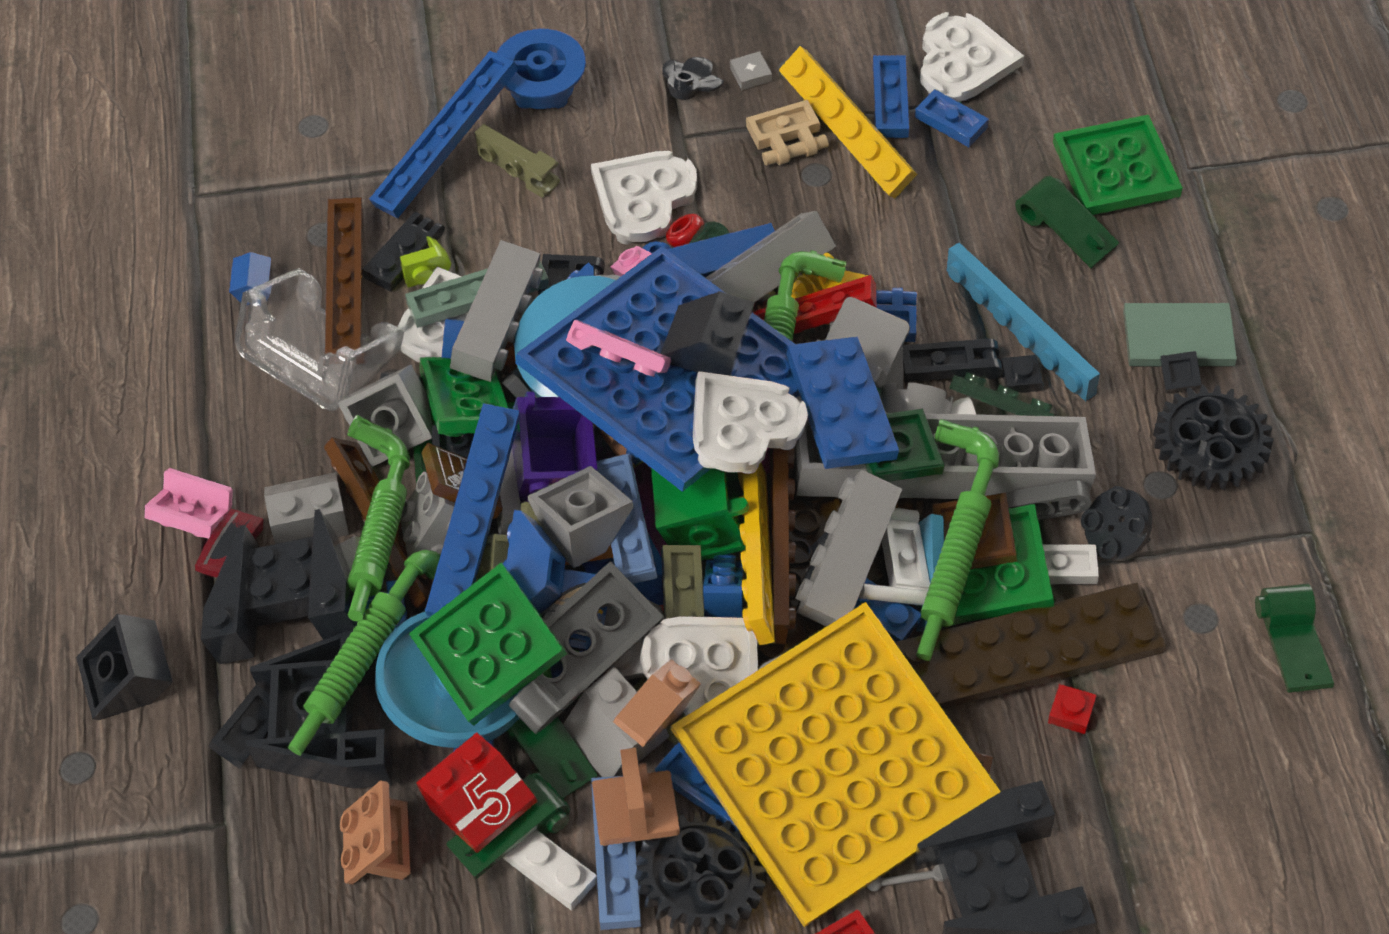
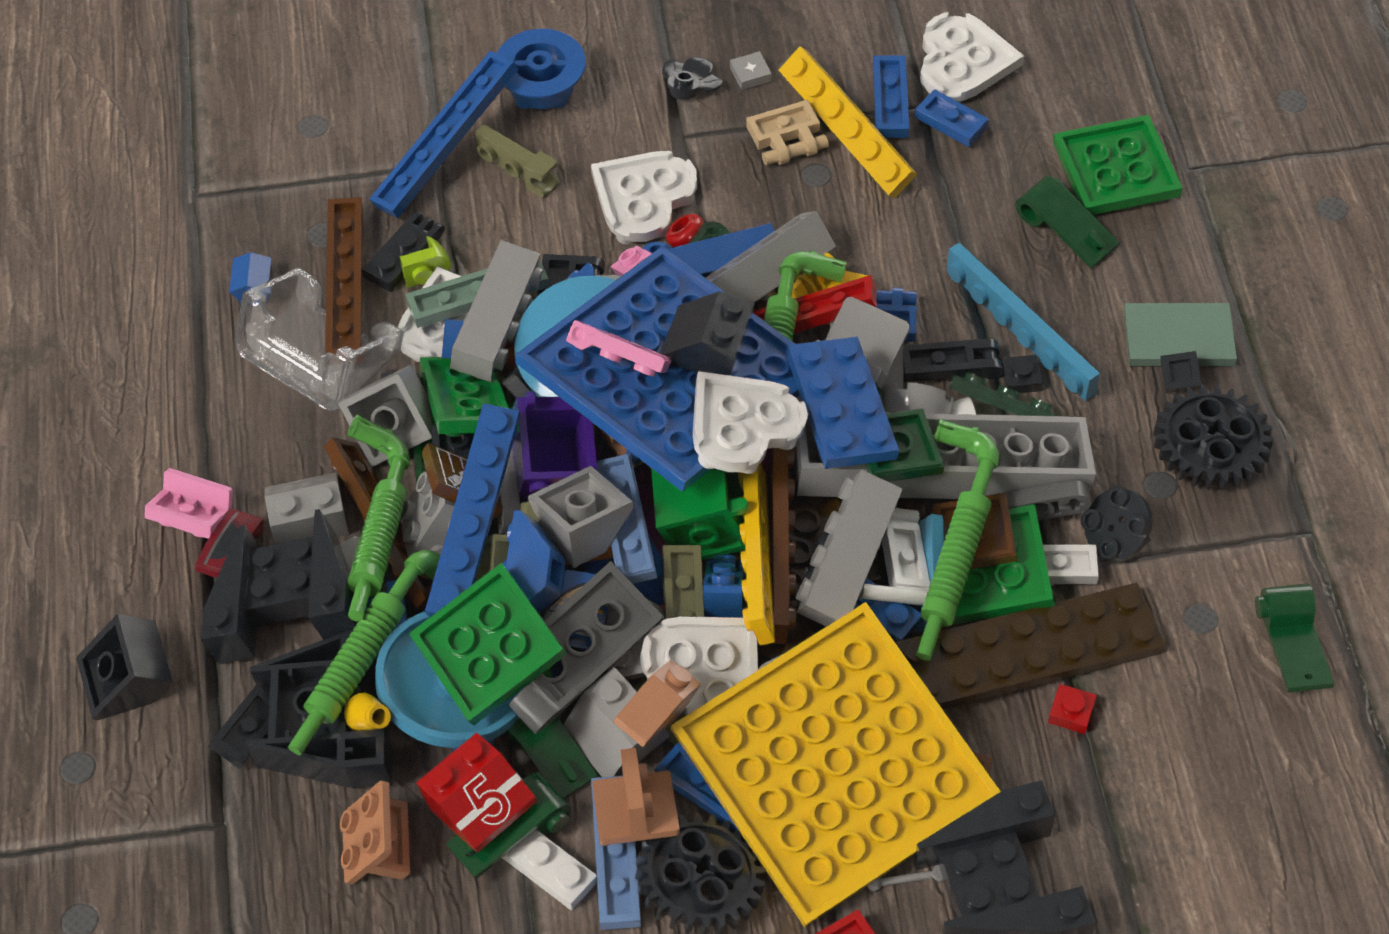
(366, 713): none -> yellow cone

